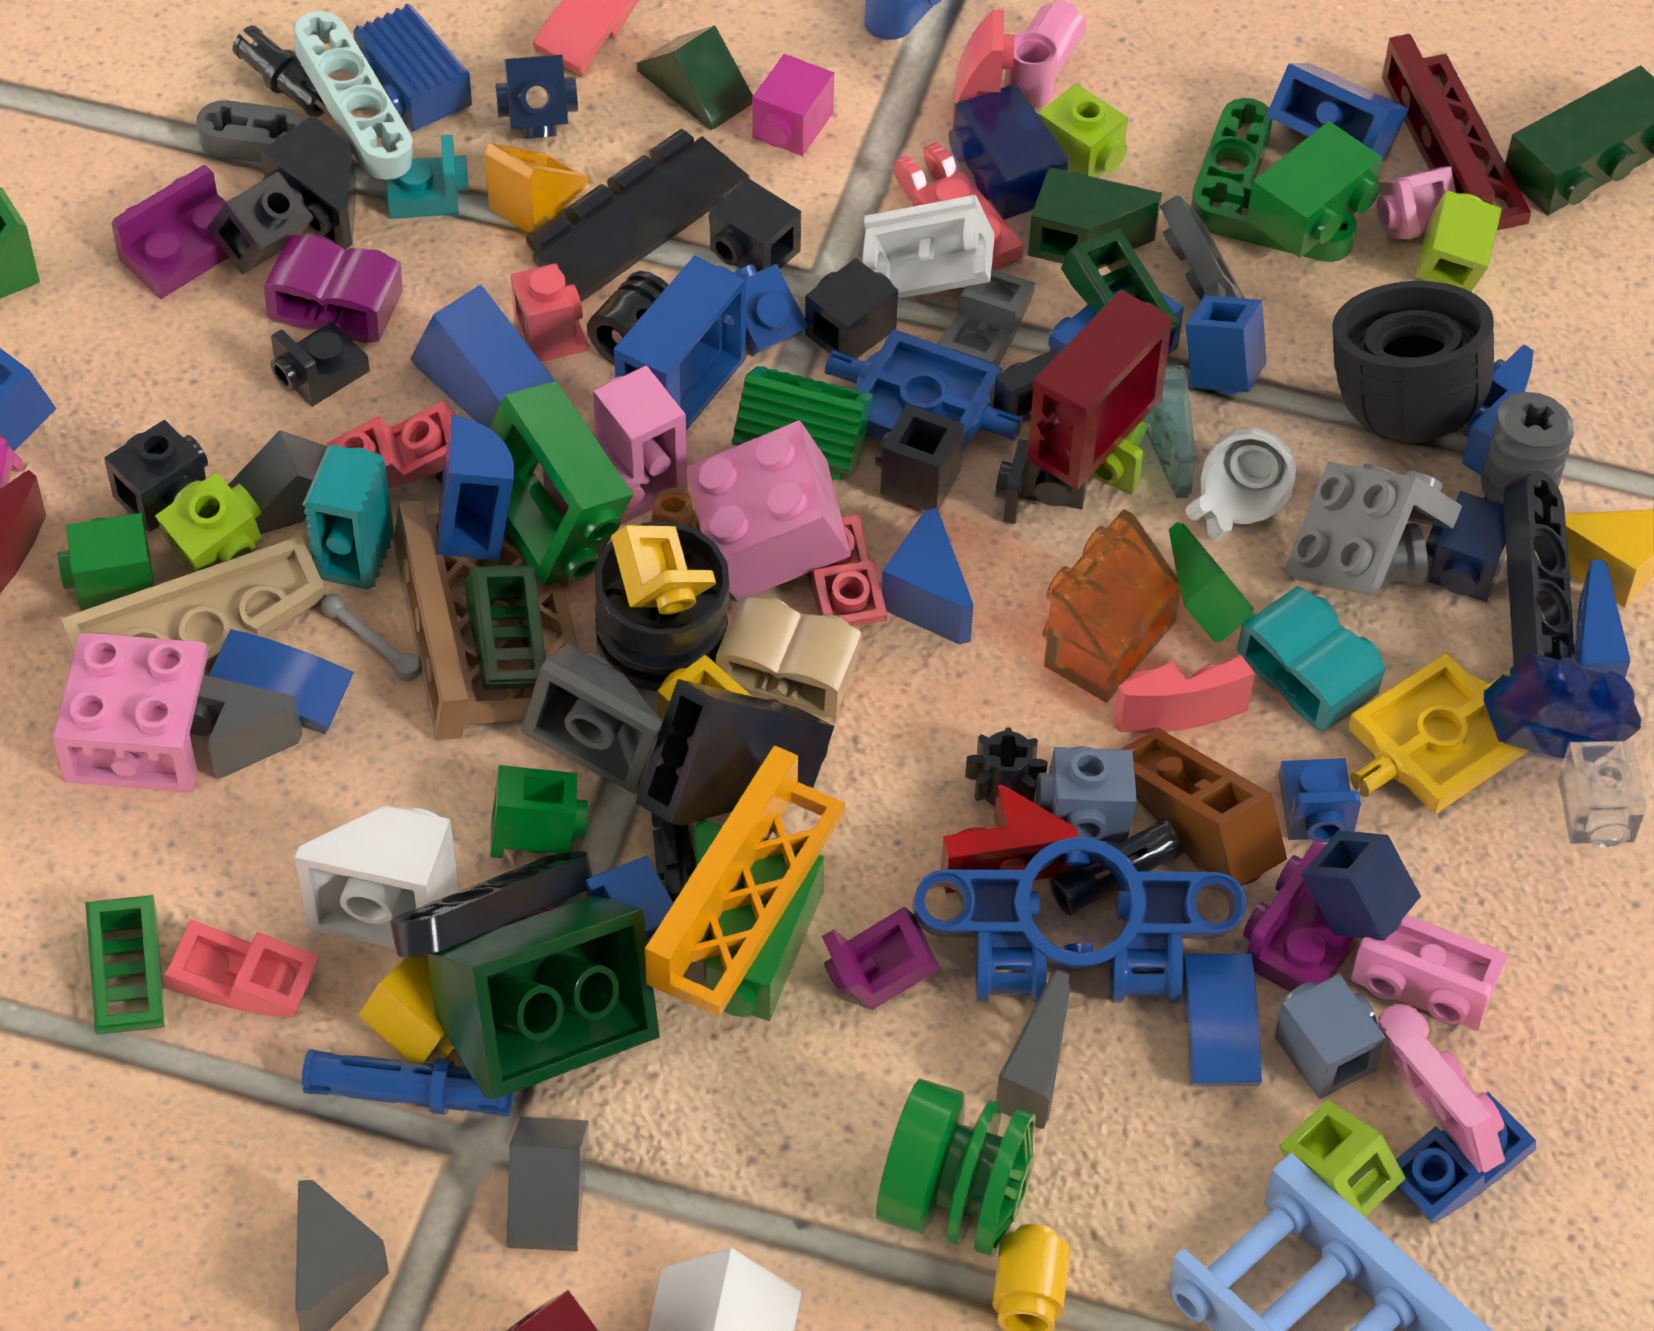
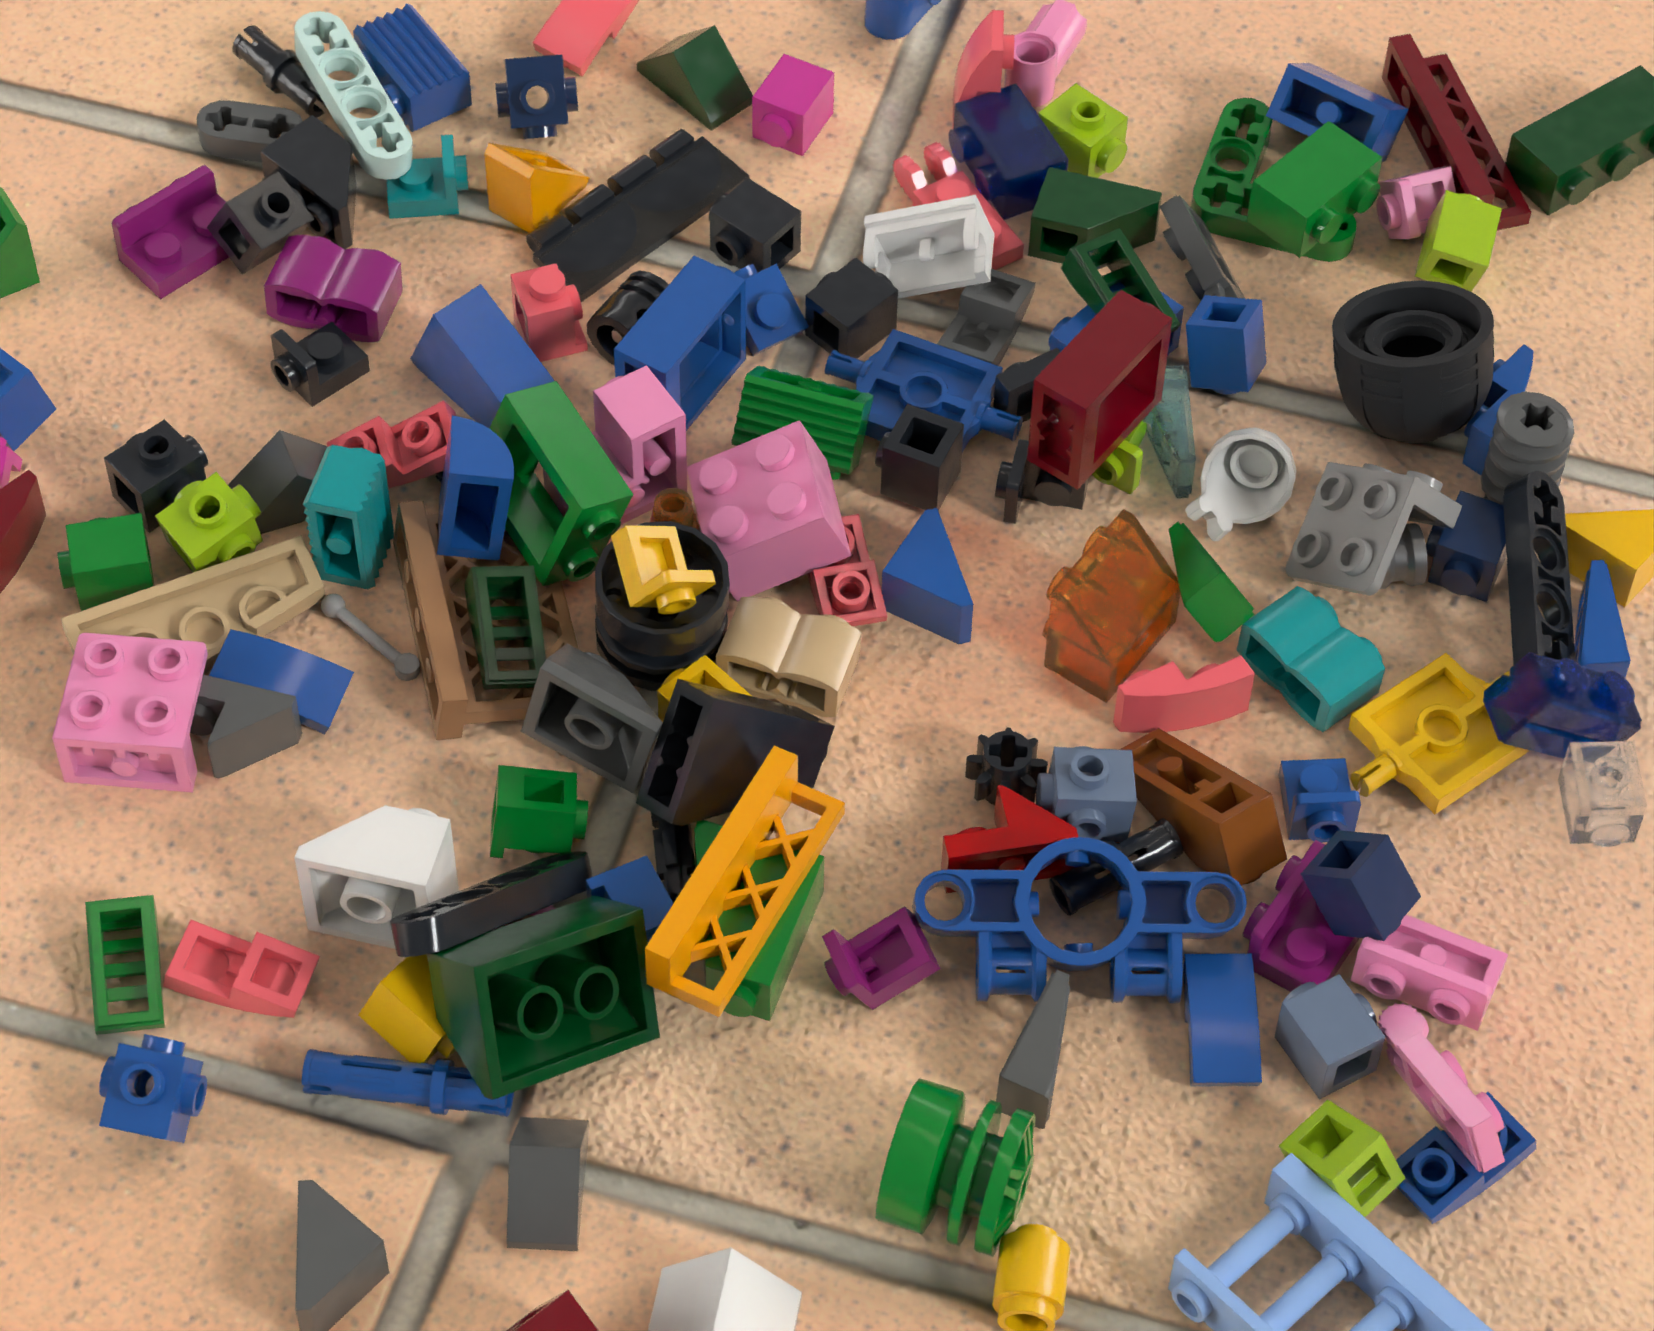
(148, 1110): none -> blue brick

